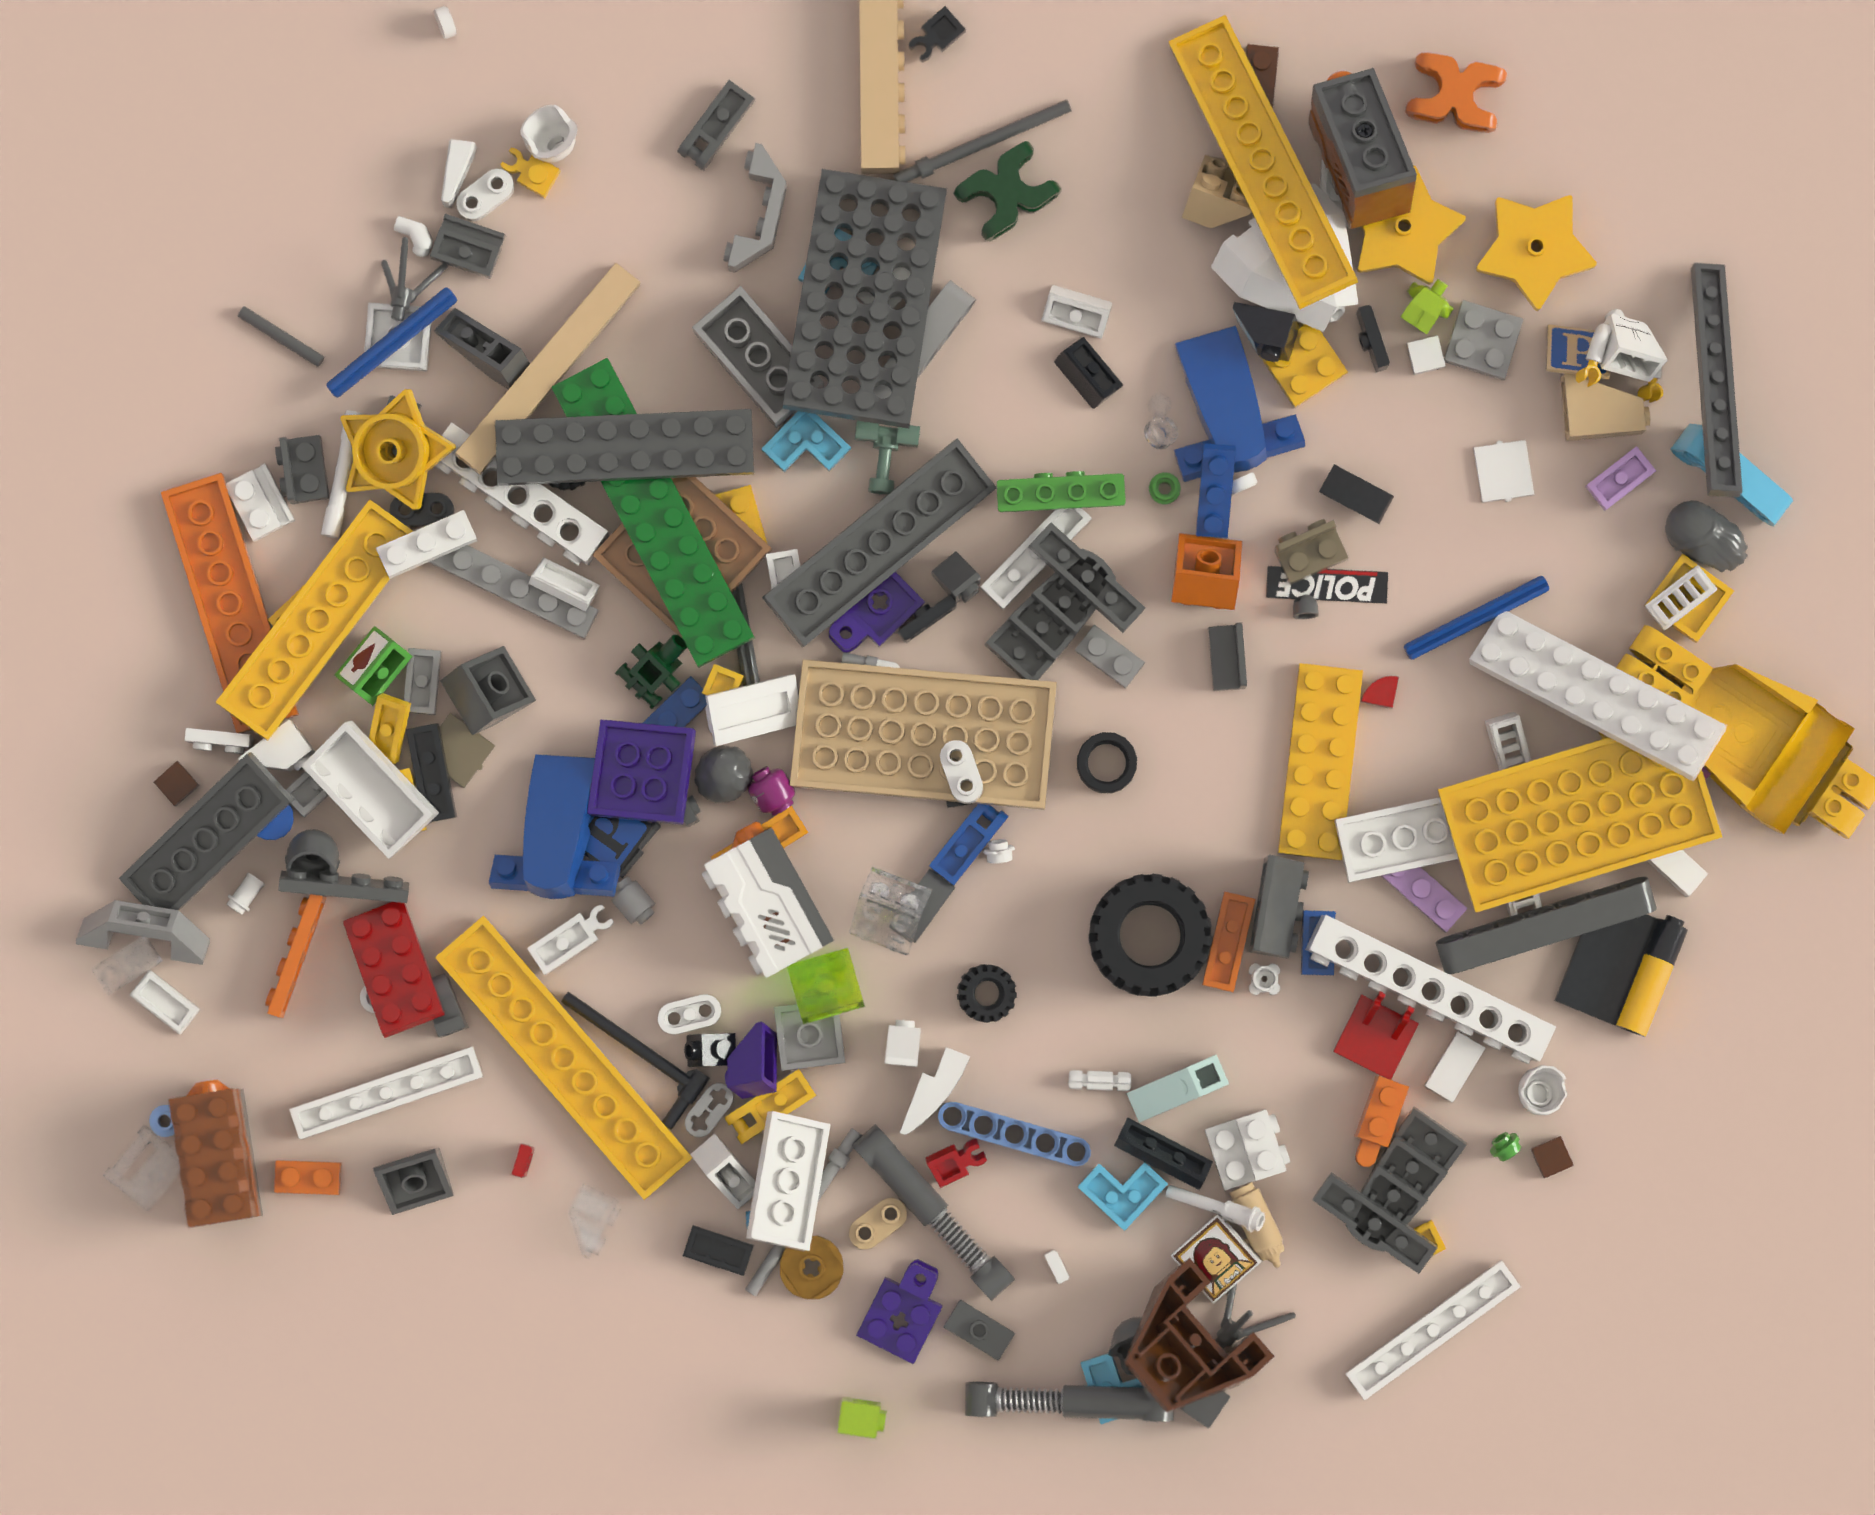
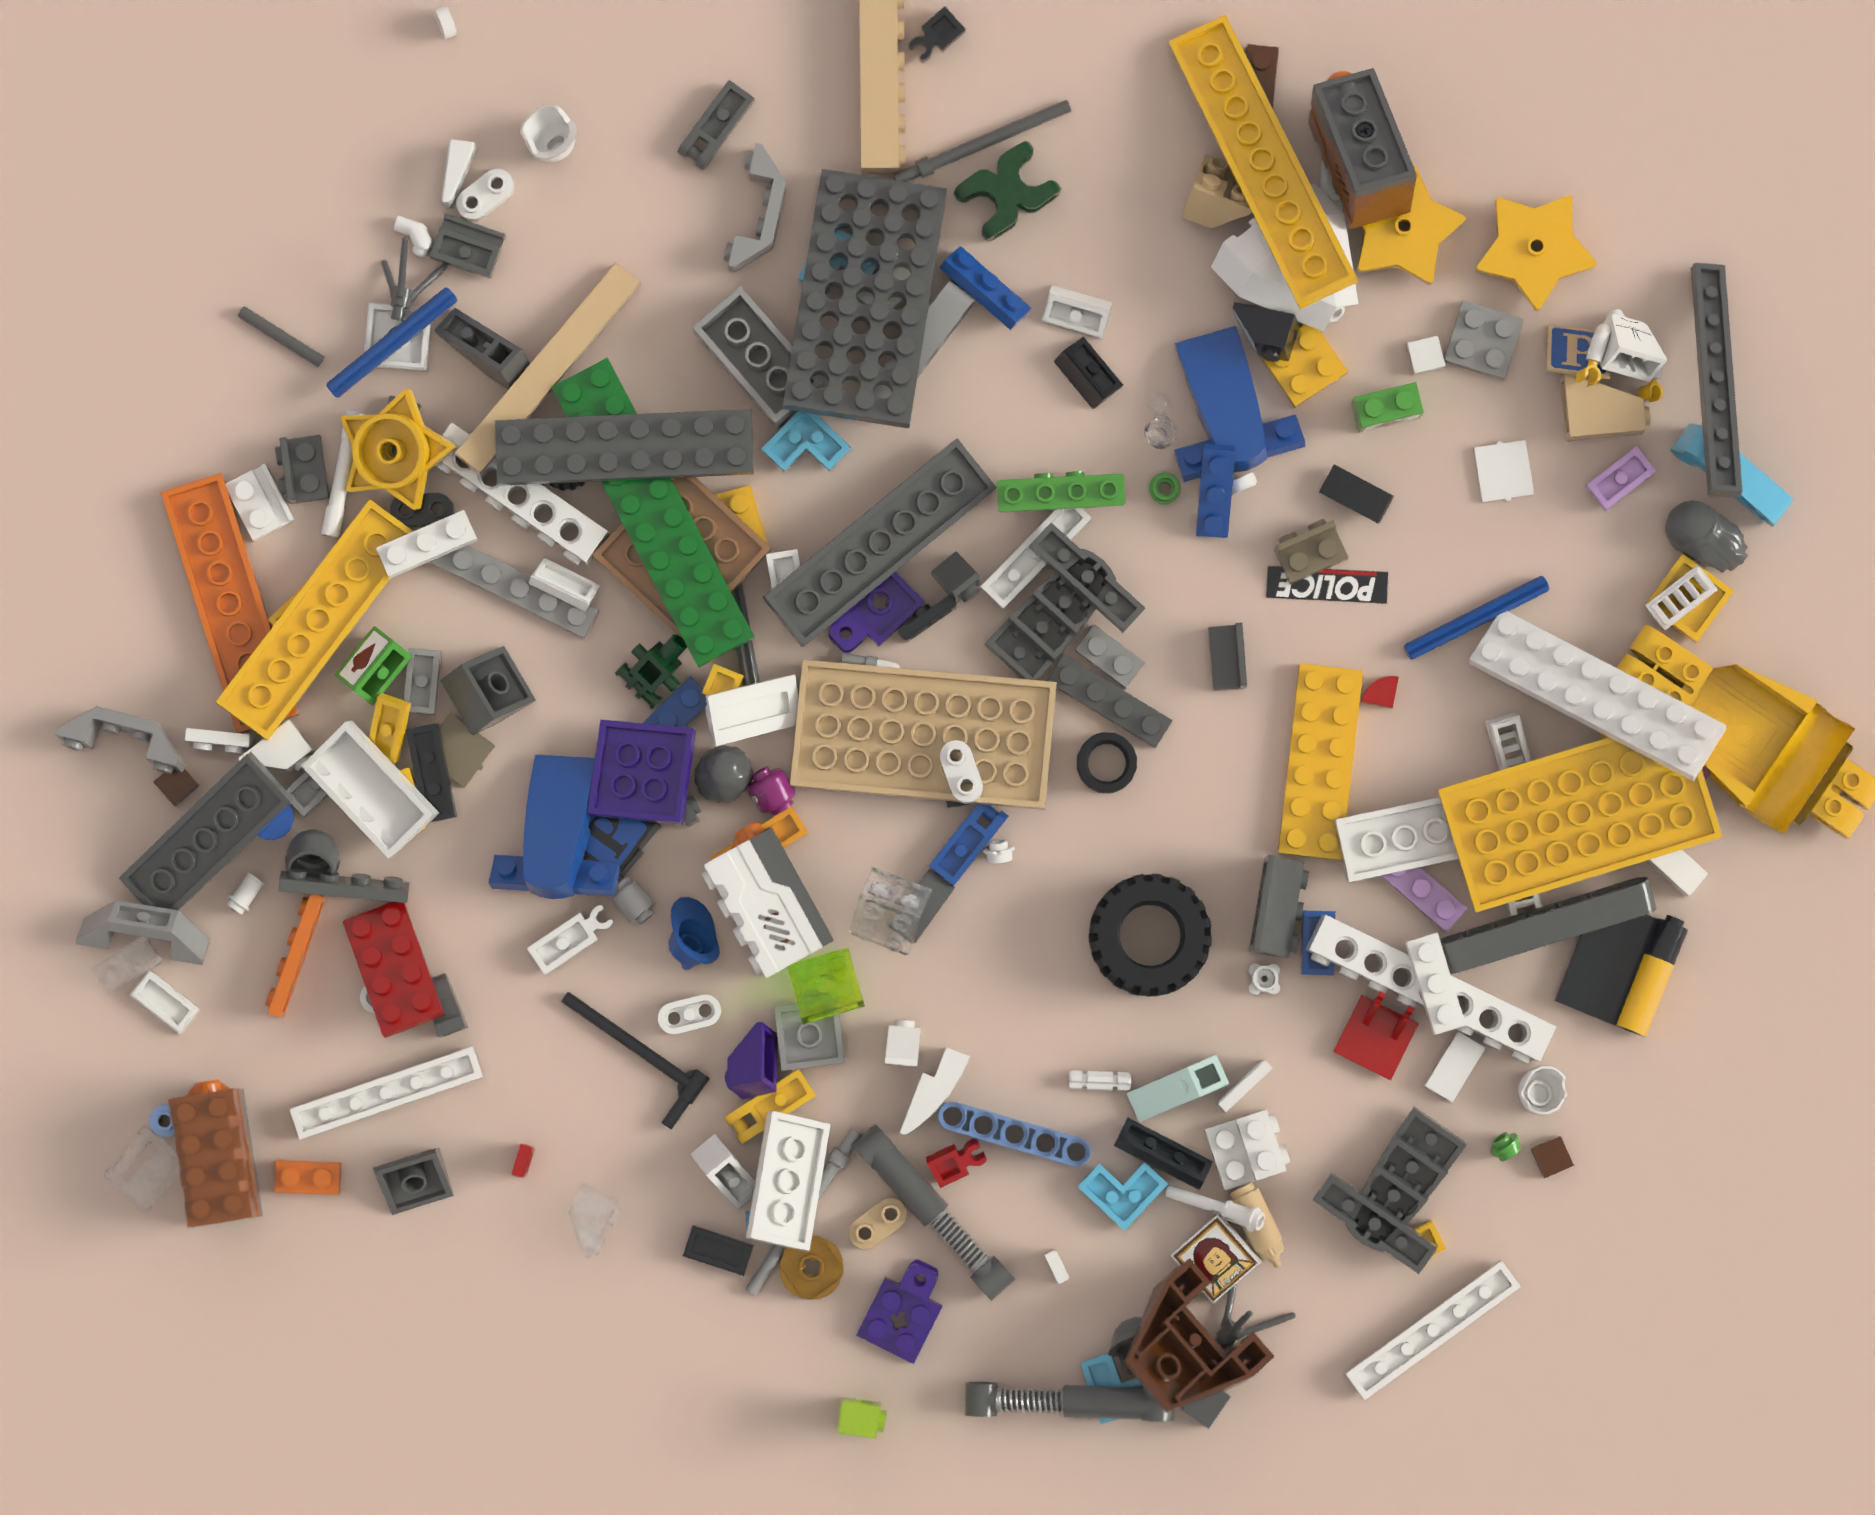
(84, 730): none -> light grey slope
(534, 173): yellow plate -> none
(564, 1057): yellow plate -> none
(693, 934): none -> blue piece
(709, 1049): black bracket -> none
(715, 1114): light grey beam -> none
(886, 440): sand green bar -> none
(979, 1330): dark grey plate -> none
(985, 287): none -> blue plate
(1005, 1000): black tyre -> none
(1110, 701): none -> dark grey plate
(1207, 571): orange slope -> none
(1228, 942): orange plate -> none
(1244, 1085): none -> white tile
(1305, 607): dark grey hinge -> none
(1371, 338): black plate -> none
(1379, 1119): orange brick -> none
(1387, 407): none -> bright green brick
(1426, 305): lime piece -> none
(1435, 983): none -> white plate
(1456, 92): orange piece -> none

